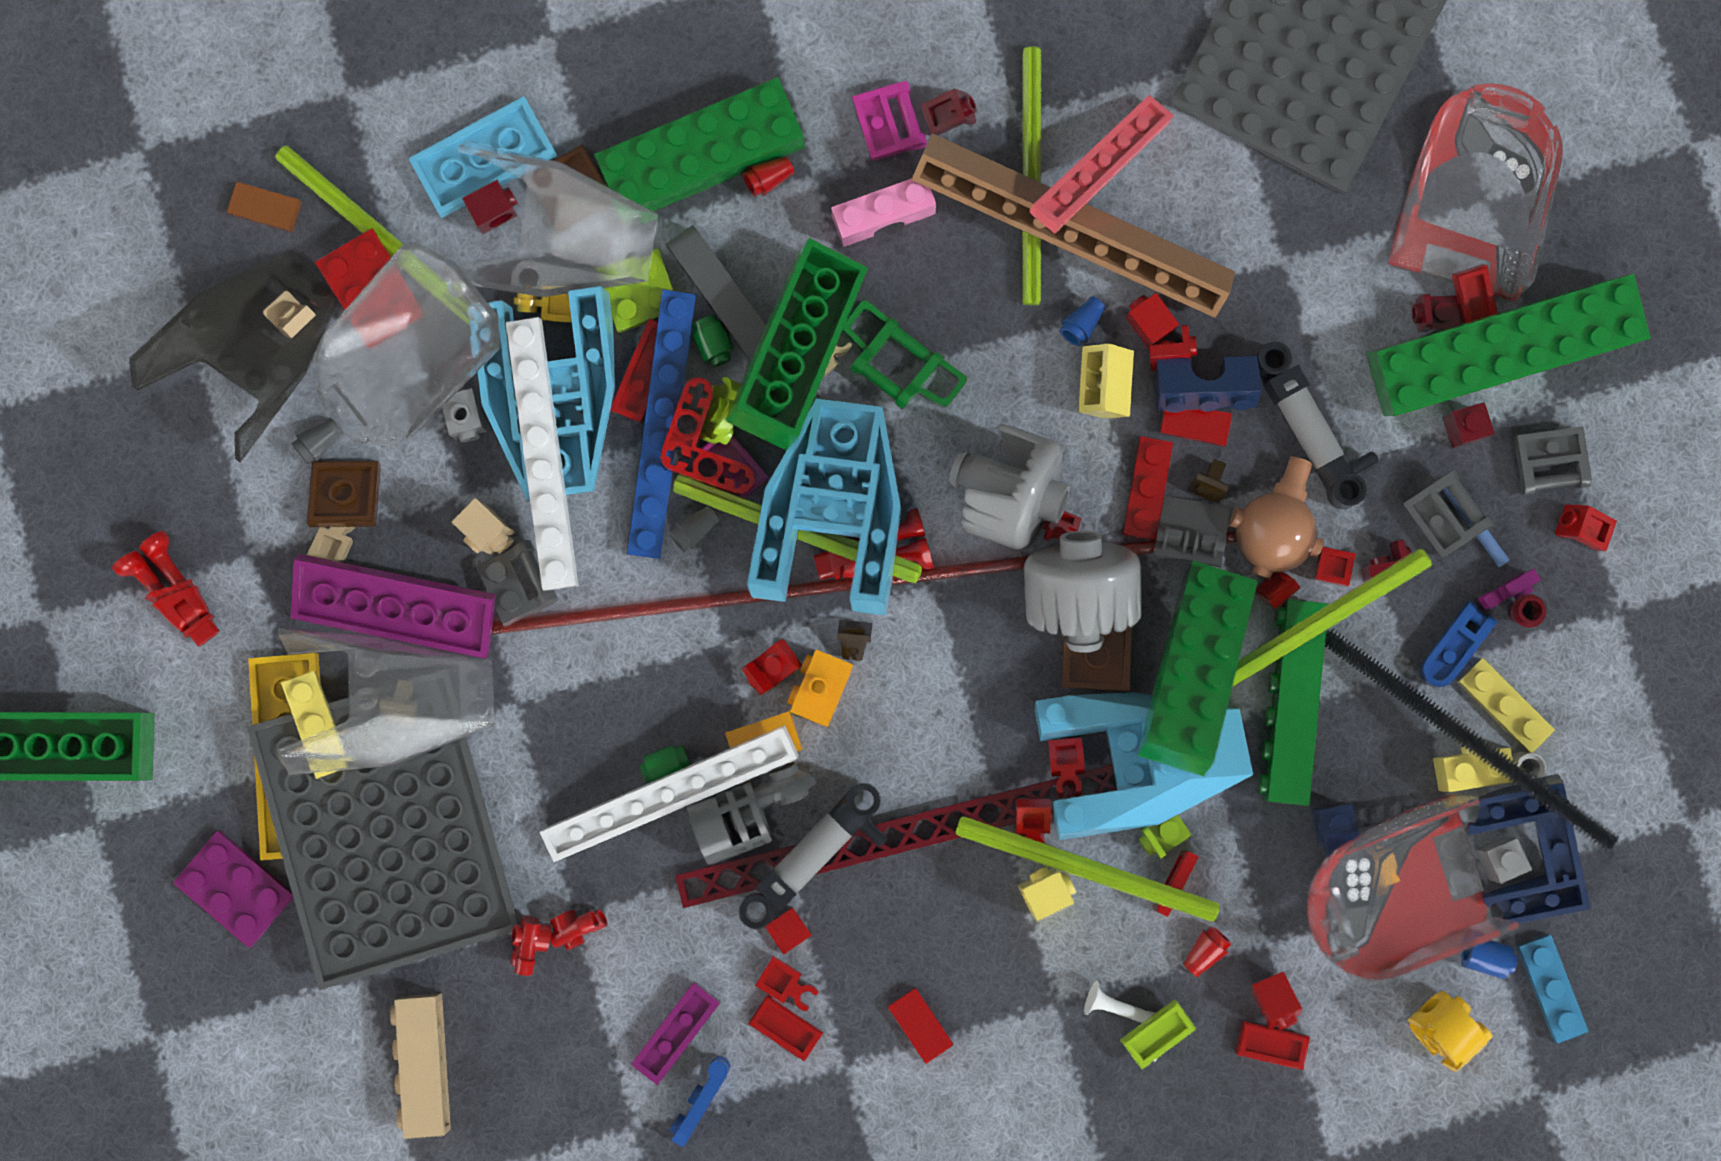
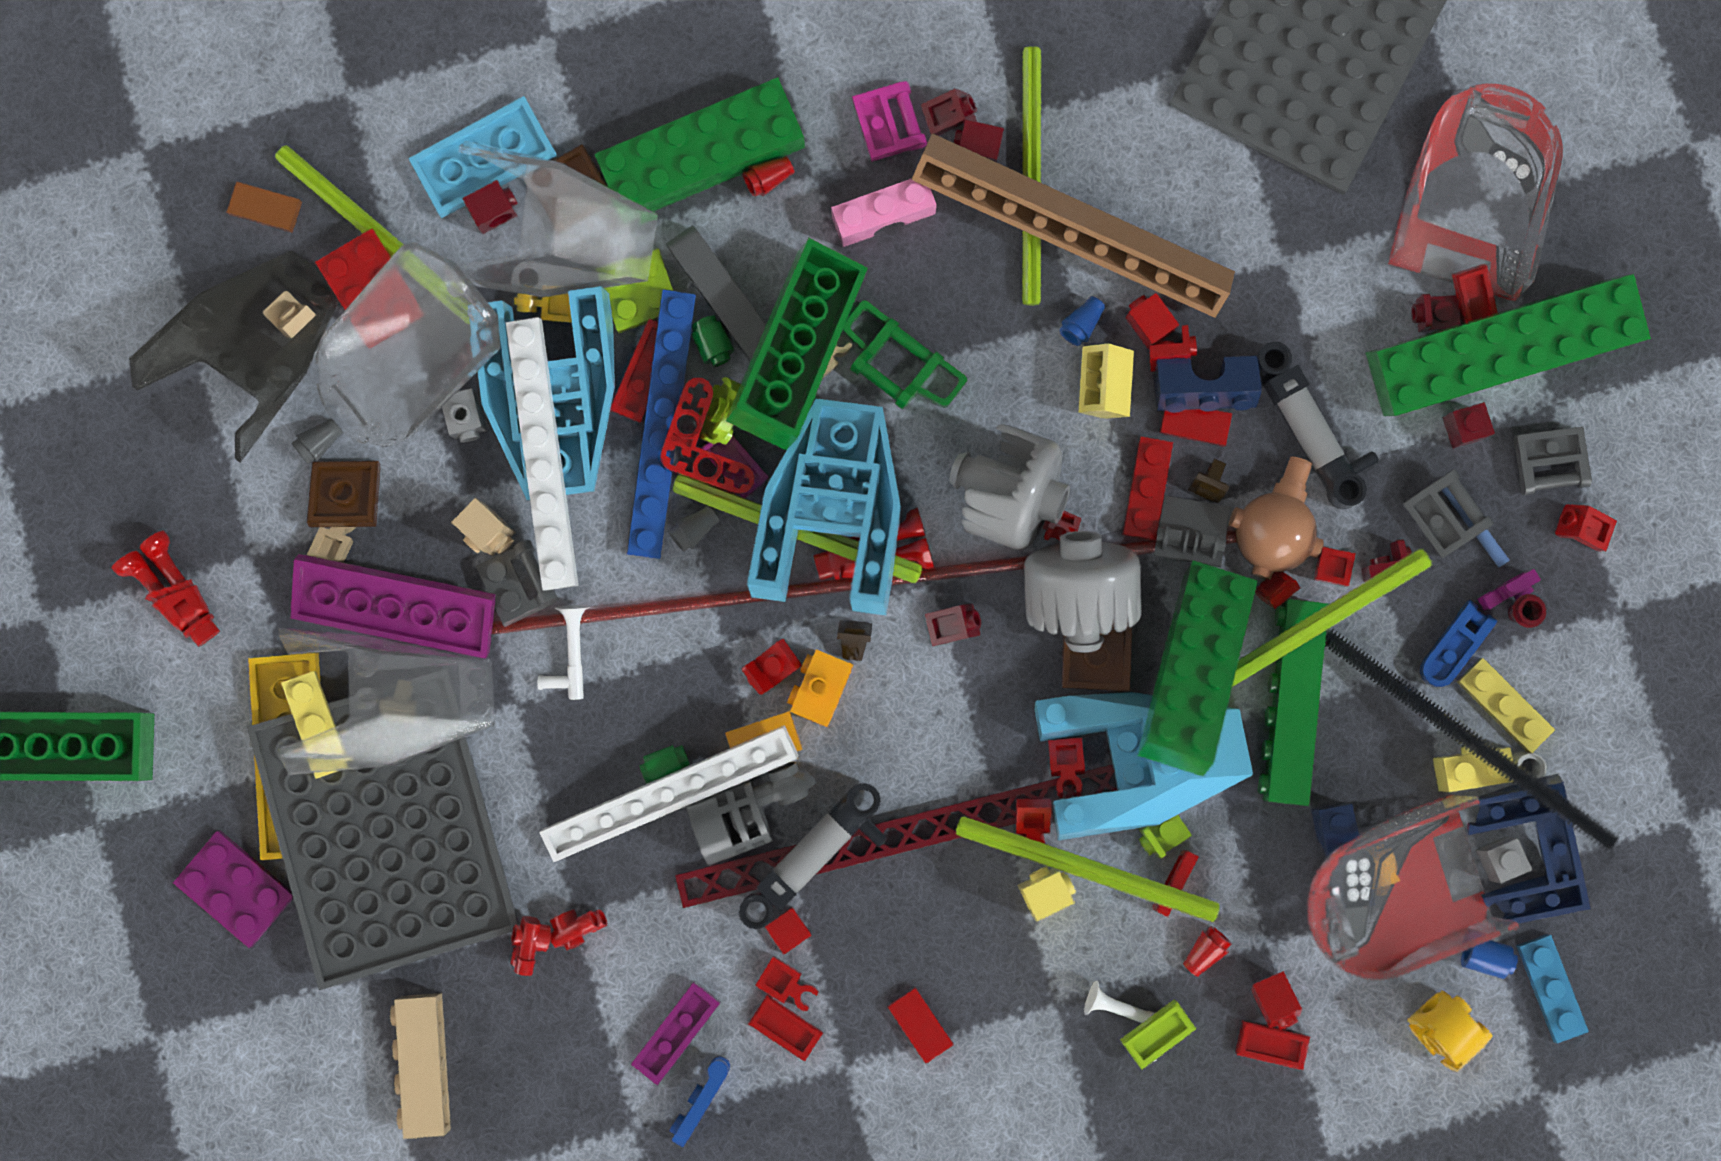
(574, 680): none -> white piece
(953, 624): none -> bracket
(980, 139): none -> dark red brick
(1101, 164): coral plate -> none

